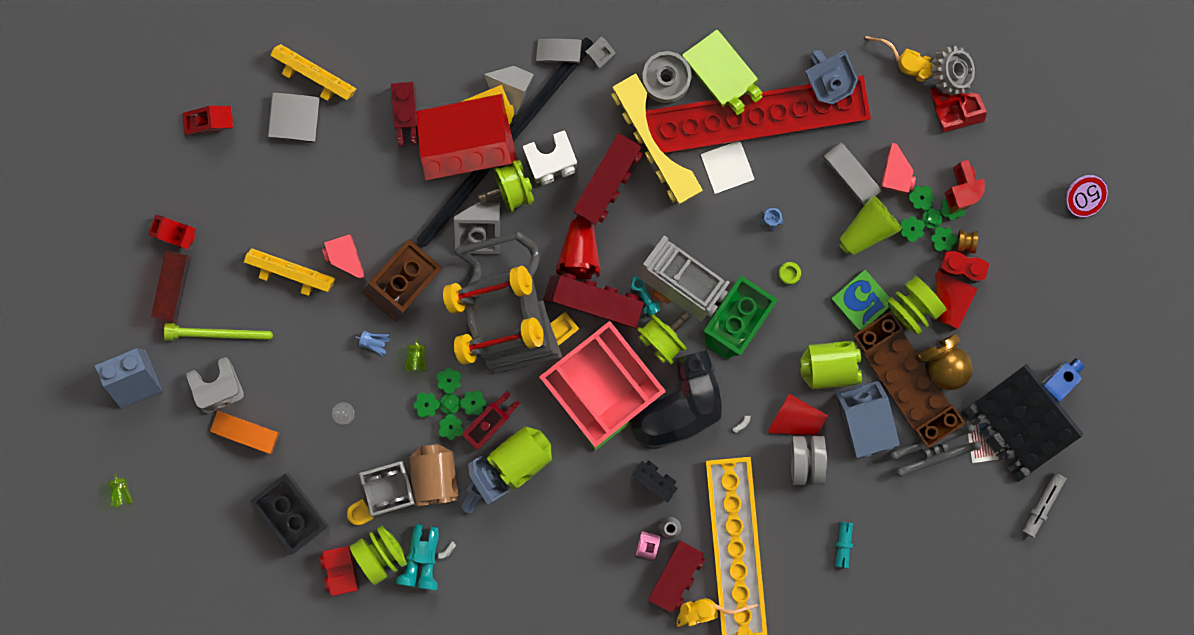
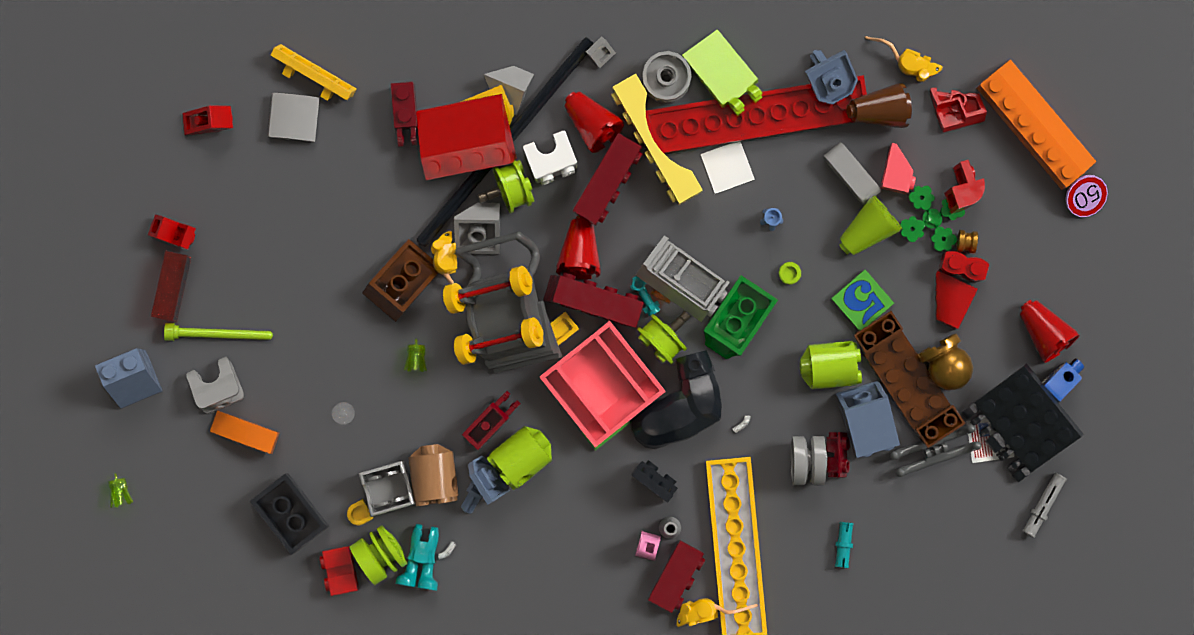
(289, 270): yellow hinge -> none
(343, 255): coral slope -> none
(373, 342): medium blue piece -> none
(444, 255): none -> yellow animal
(449, 403): green plant -> none
(558, 50): light grey slope -> none
(592, 121): none -> red cone
(797, 418): red slope -> none
(838, 446): none -> dark red hinge
(882, 107): none -> reddish brown cone
(916, 305): lime wheel -> none
(952, 70): light grey gear -> none
(1036, 125): none -> orange slope
(1047, 330): none -> red cone

